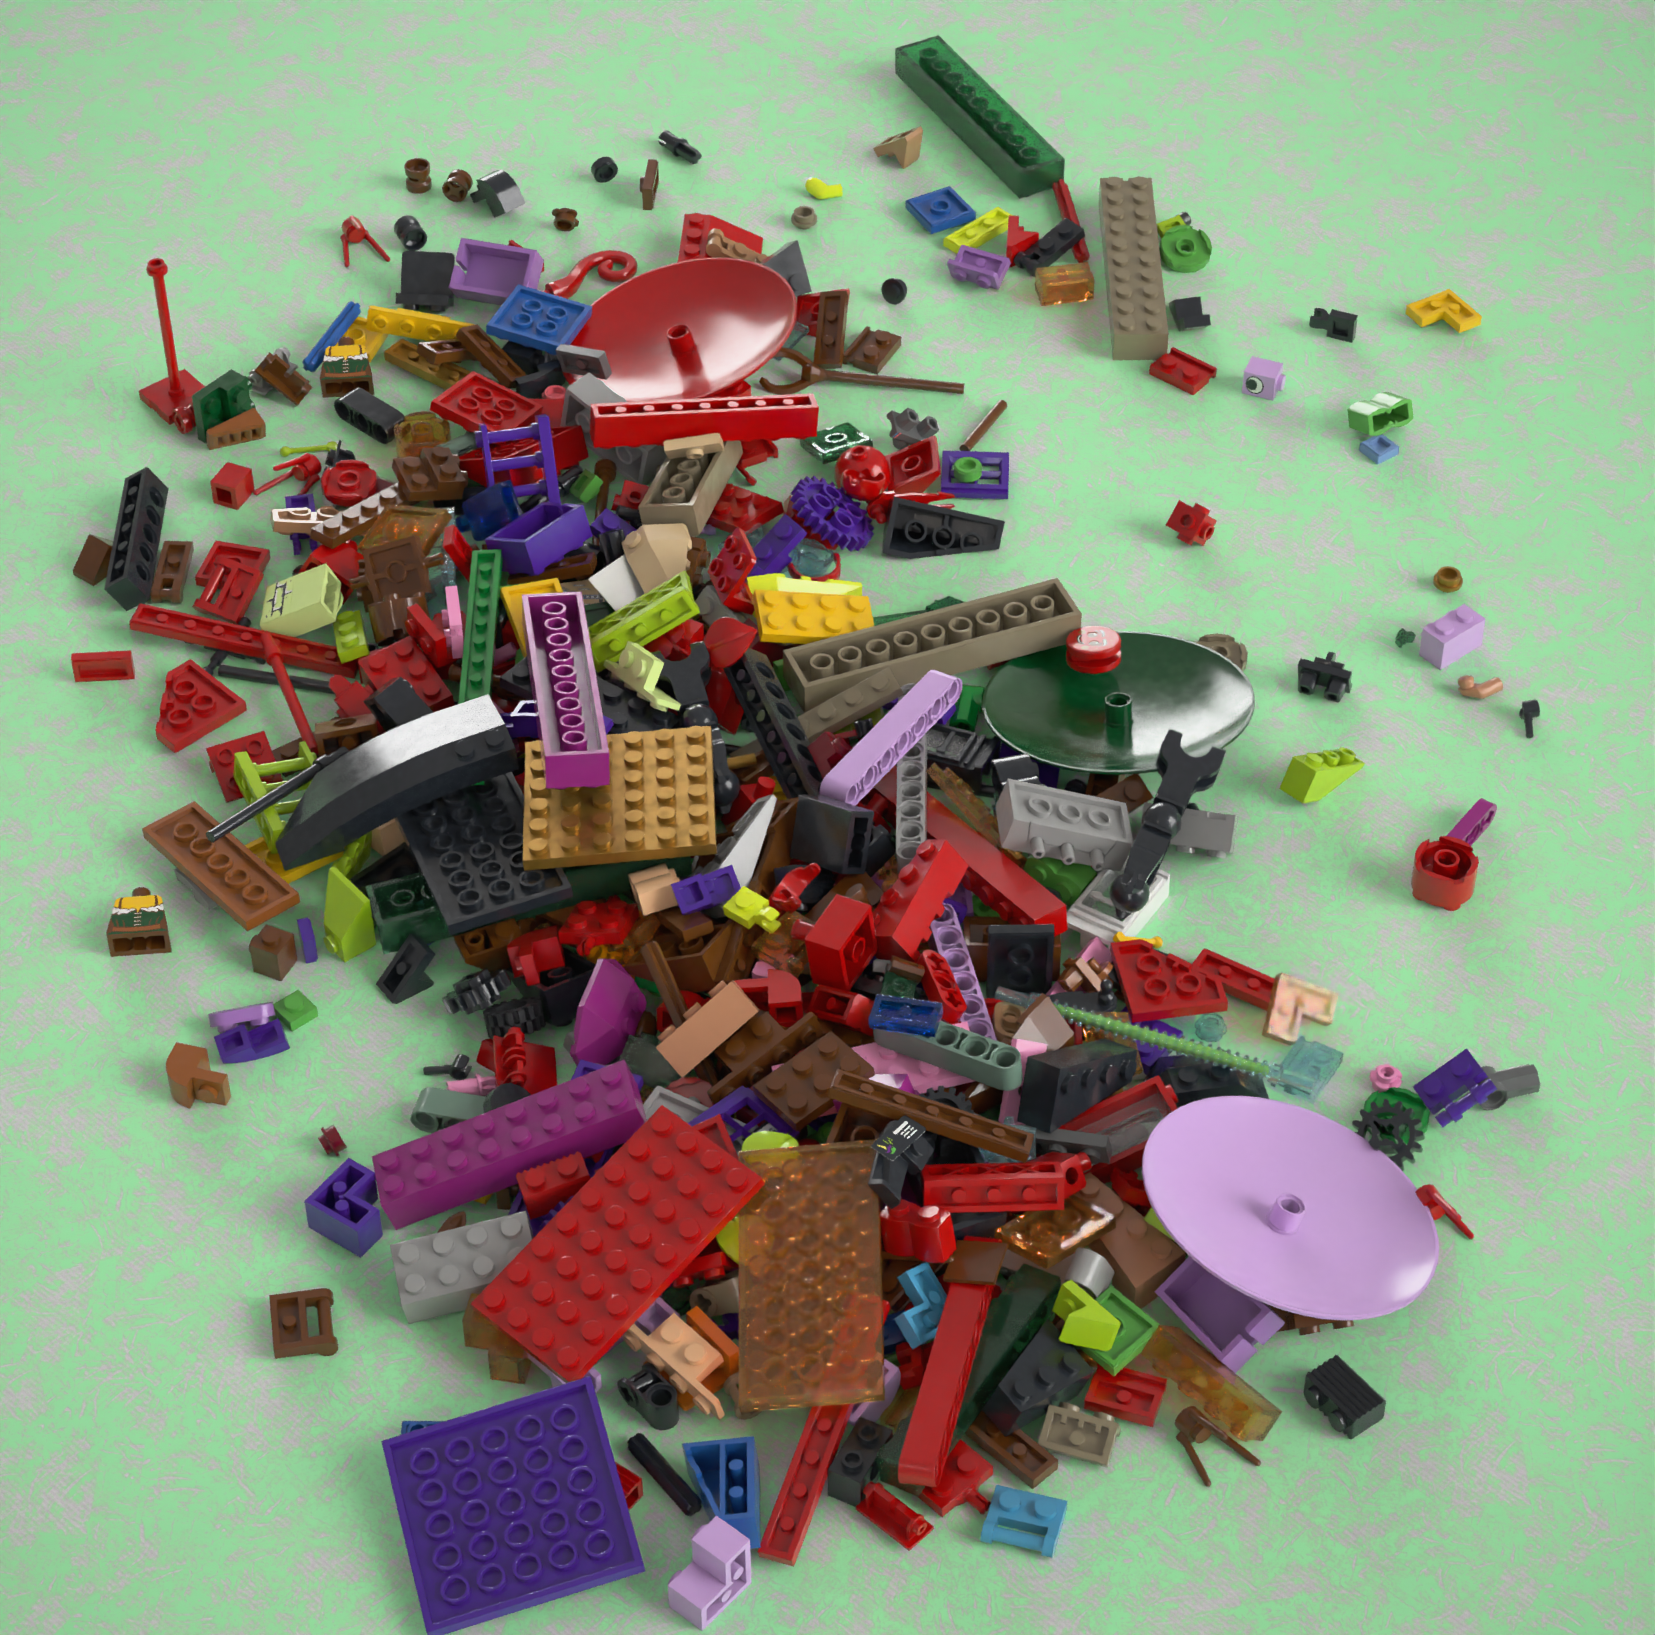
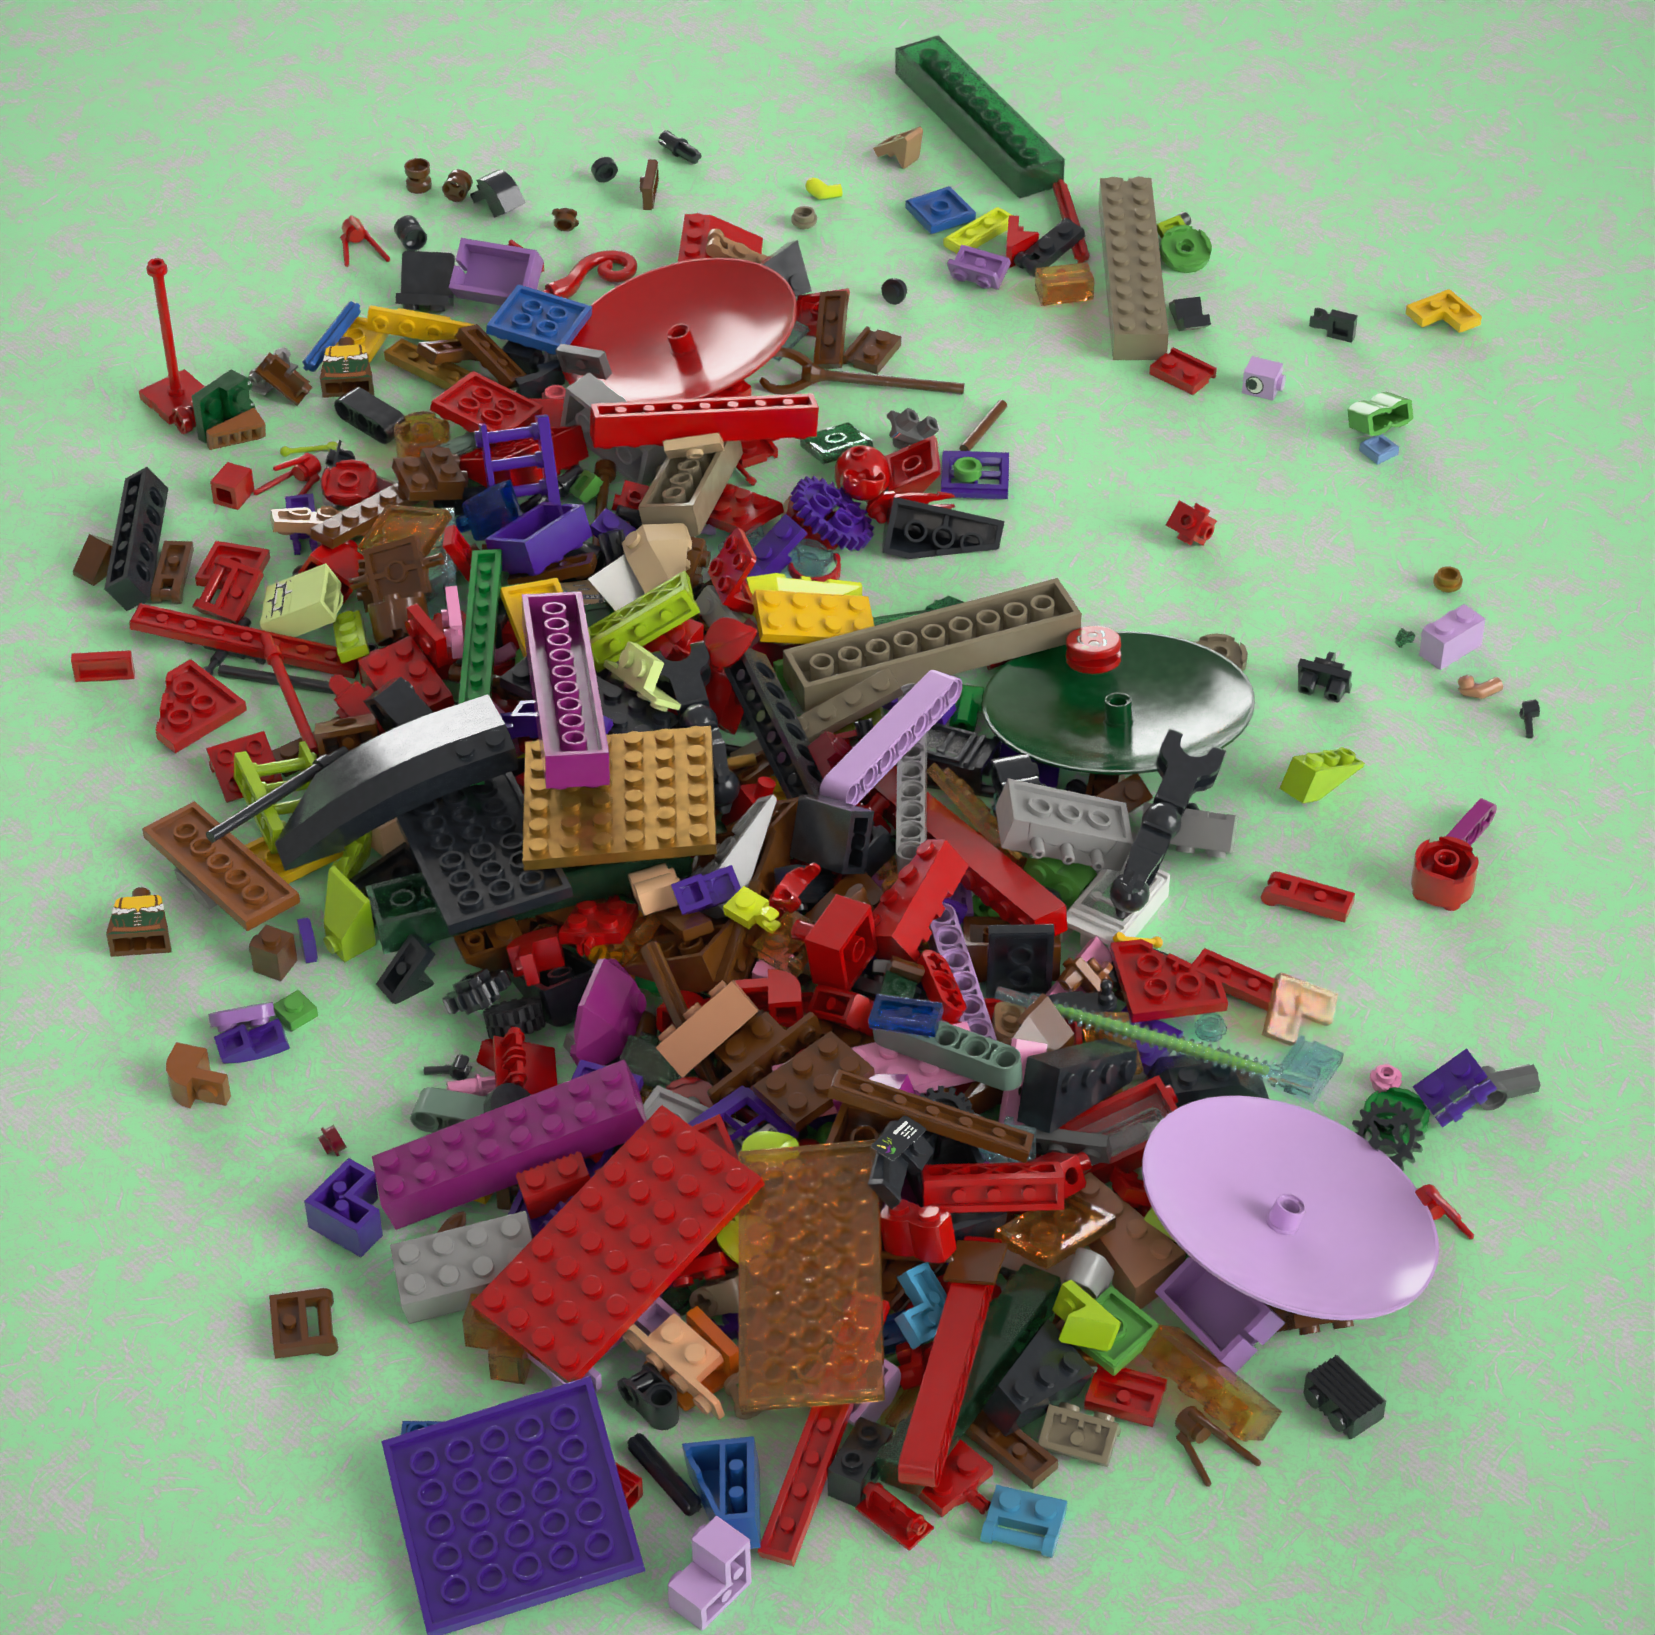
(1308, 896): none -> red plate

